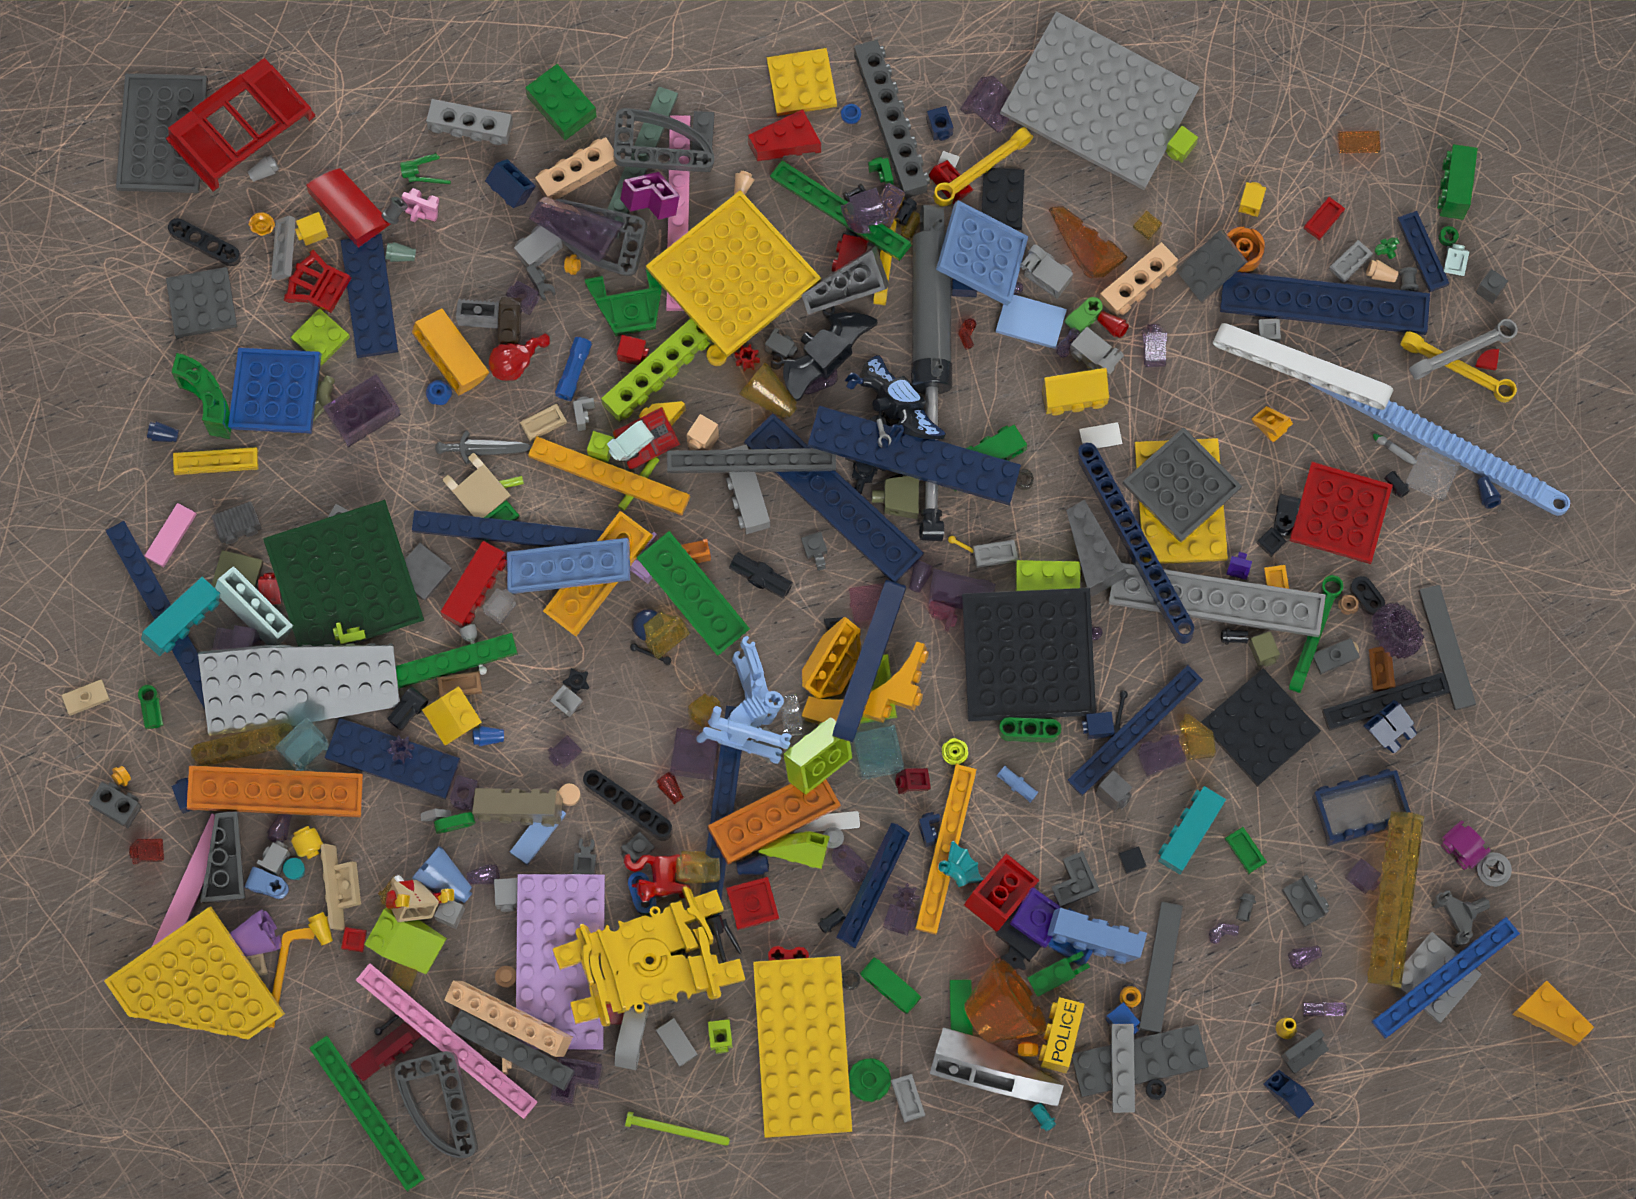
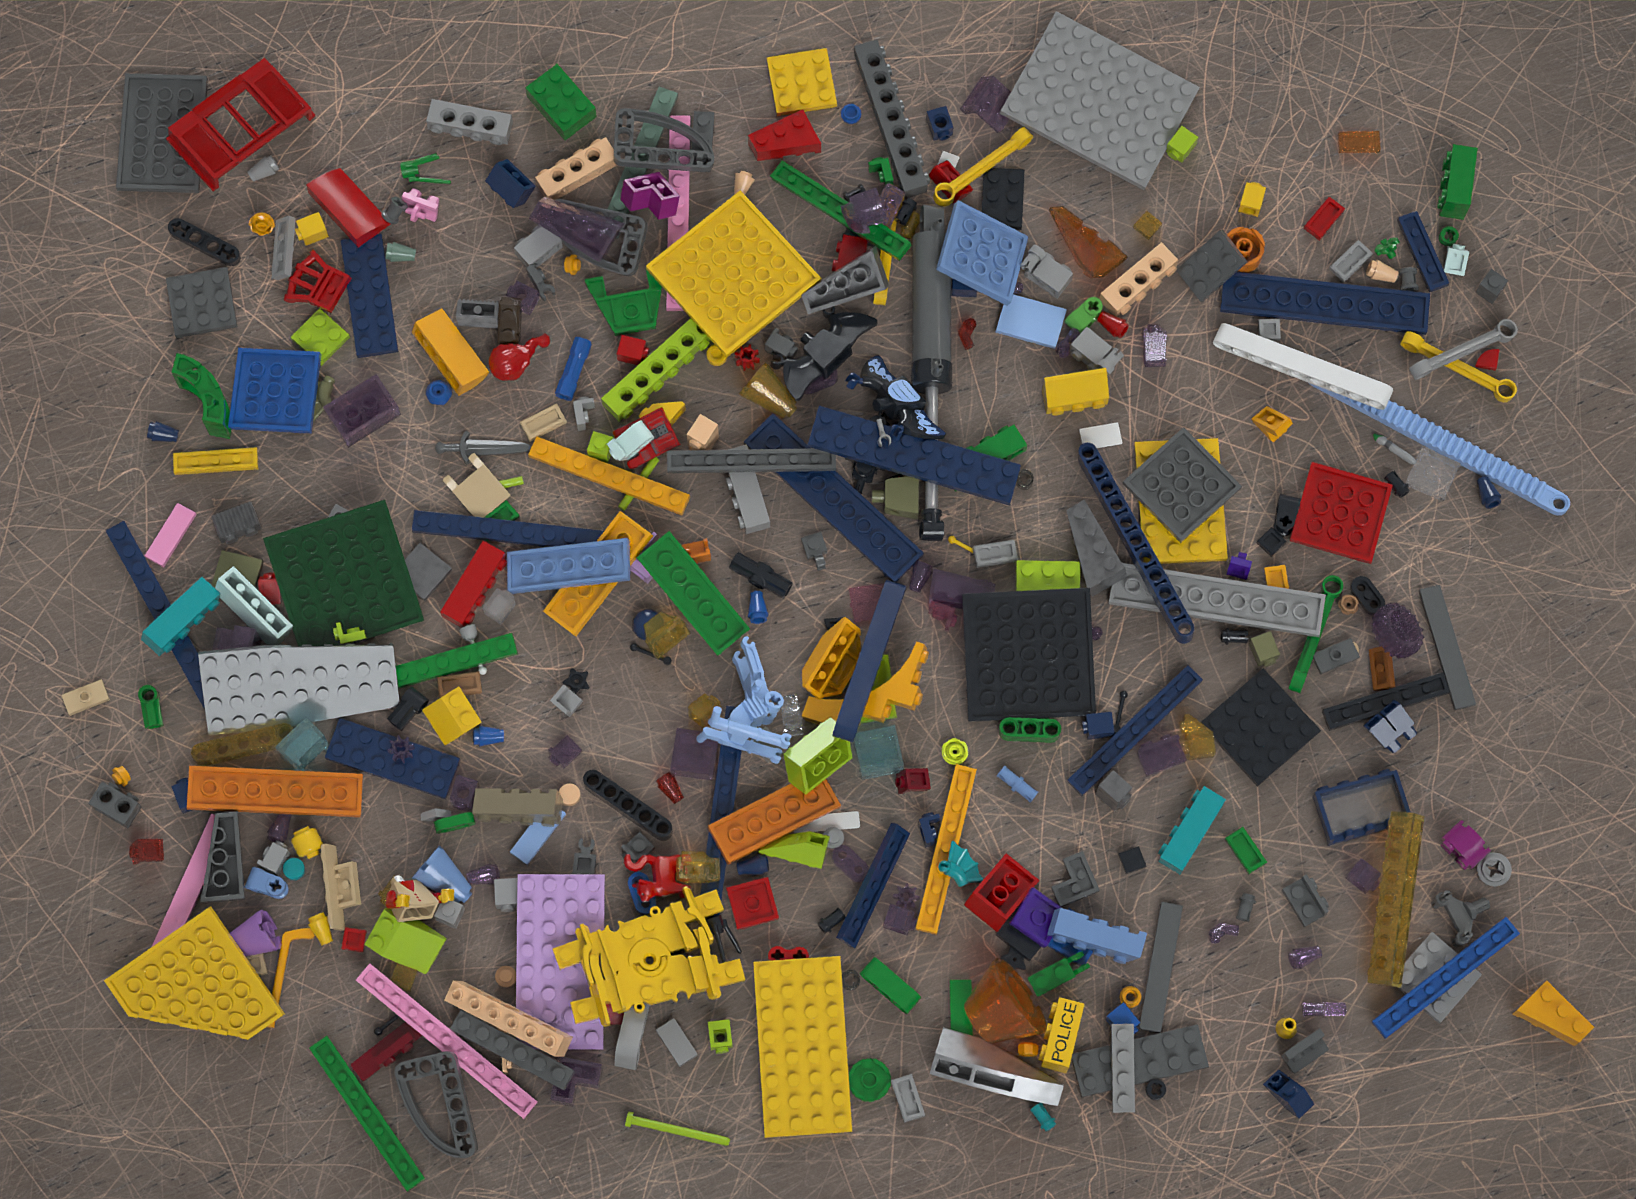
(757, 608): none -> blue cone

